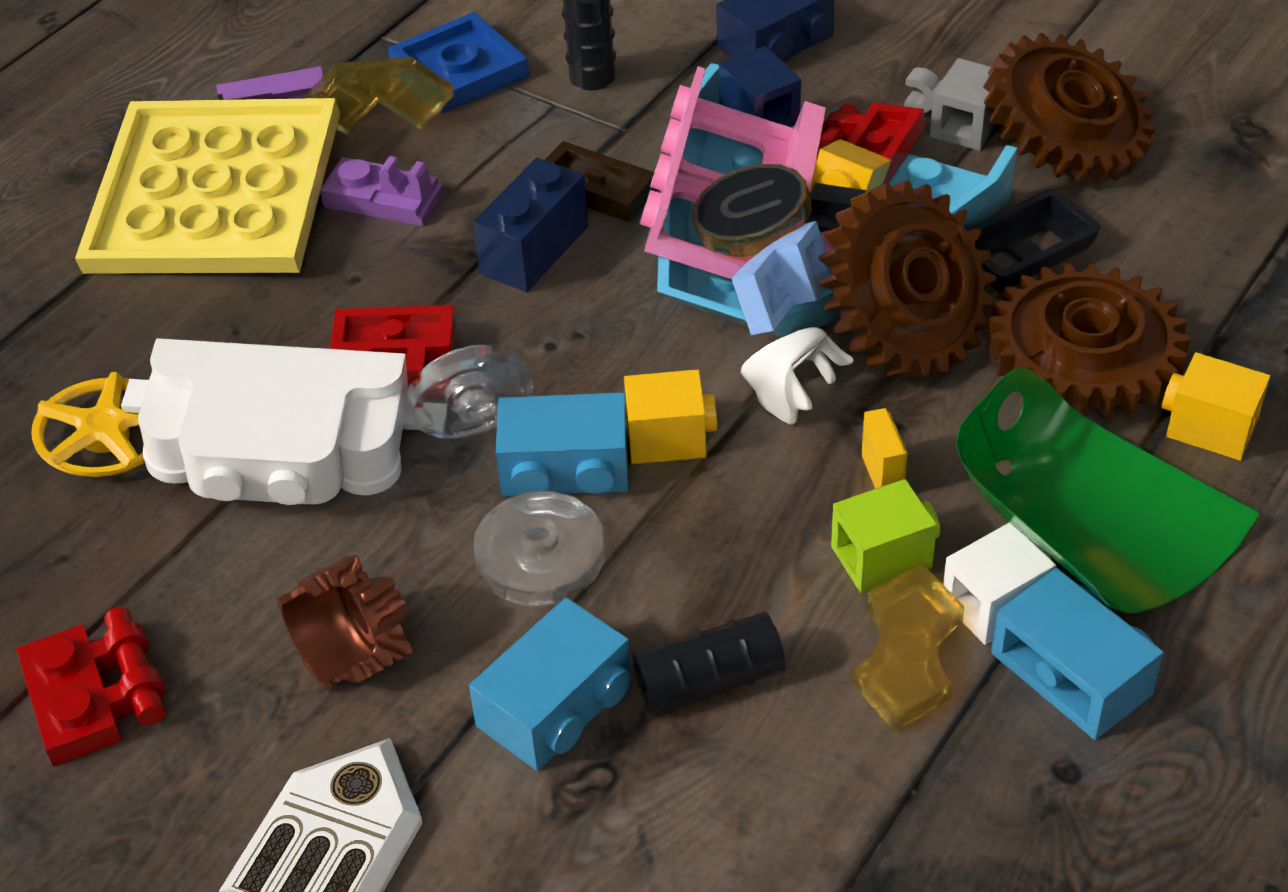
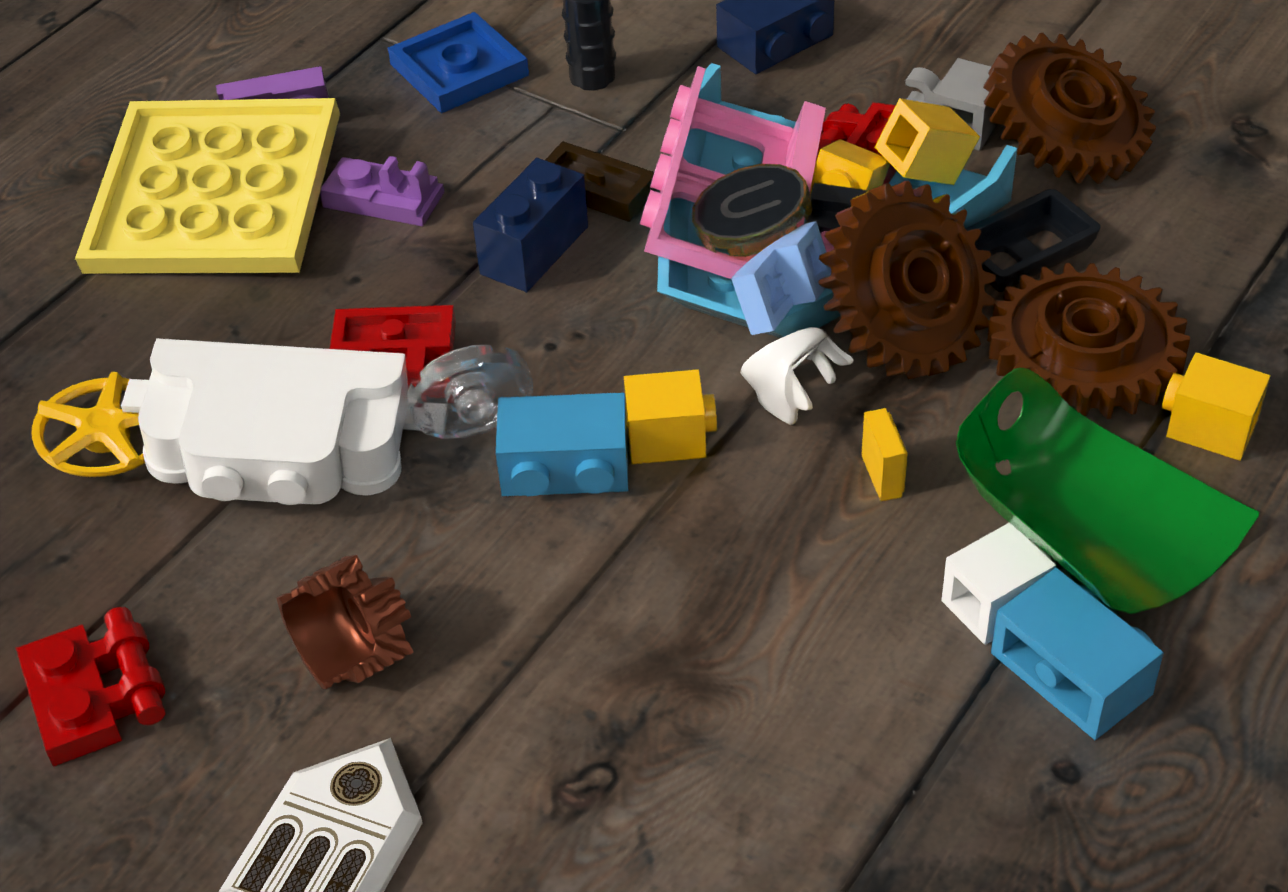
(396, 83): clear yellow tile -> none
(539, 547): clear plate -> none
(551, 684): dark azure brick -> none
(708, 662): black axle -> none
(760, 86): dark blue brick -> none
(883, 534): lime brick -> none
(904, 670): clear yellow tile -> none
(926, 142): none -> yellow brick

